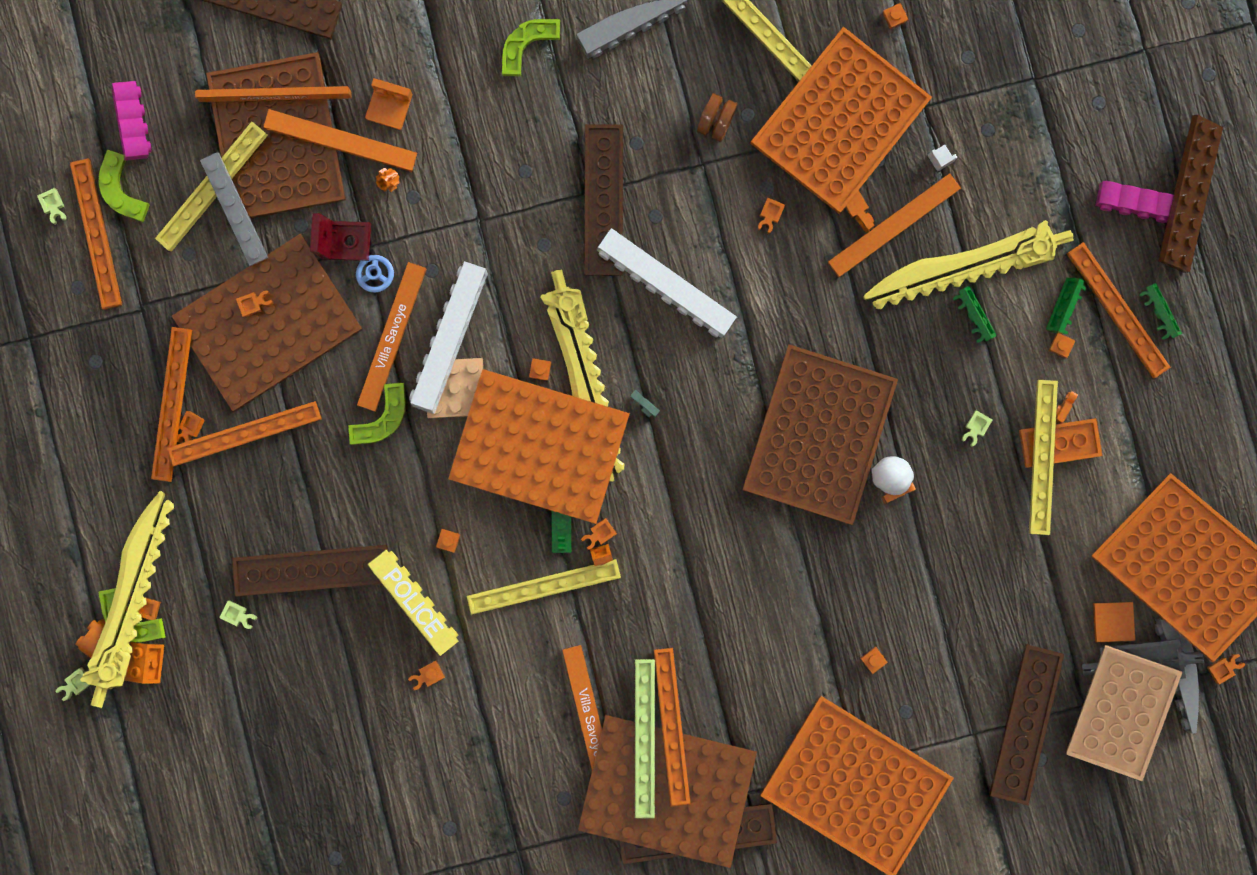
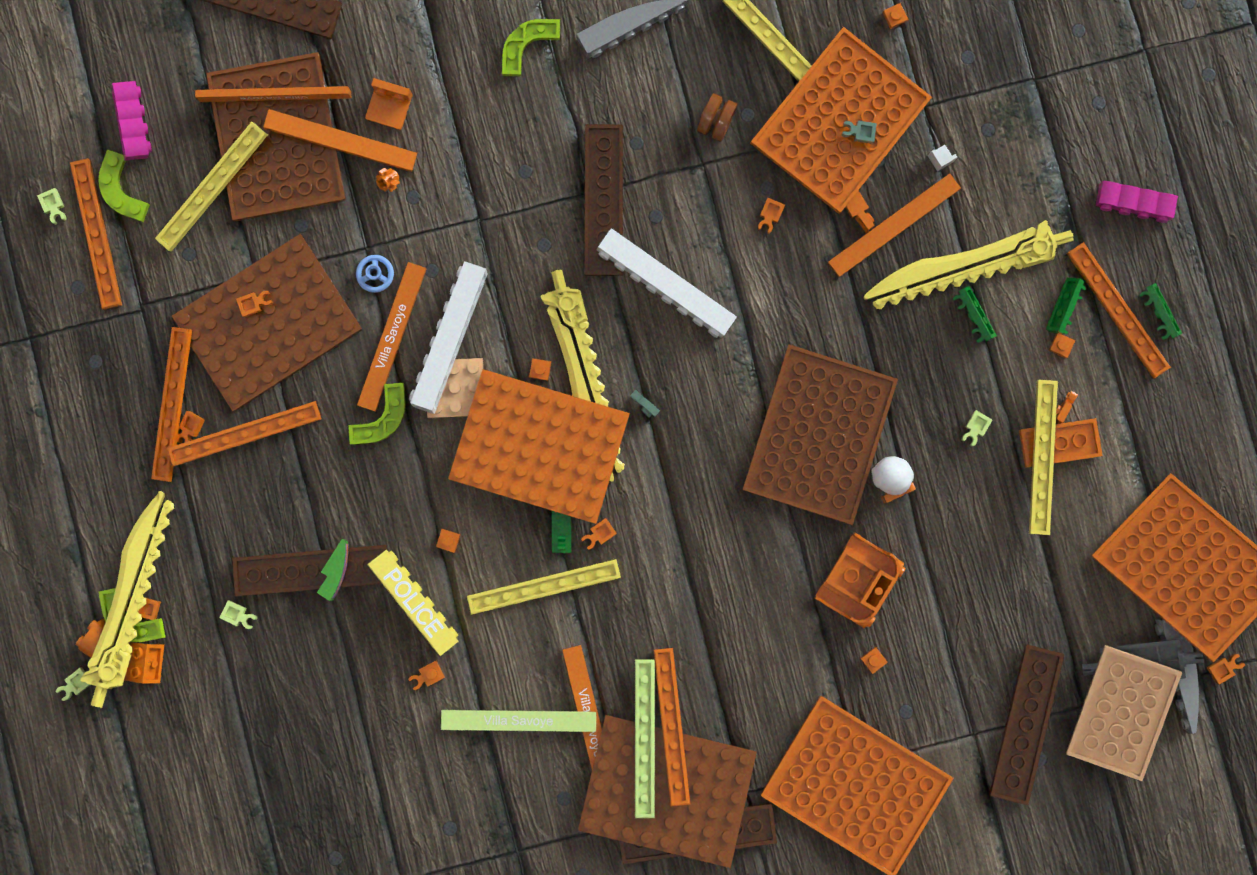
(234, 208): light grey plate -> none
(330, 238): dark red bracket -> none
(335, 571): none -> bright green slope
(518, 720): none -> yellowish green tile
(601, 555): orange plate -> none
(860, 581): none -> orange piece
(862, 131): none -> sand green plate
(1114, 622): orange tile -> none
(1190, 194): reddish brown plate -> none

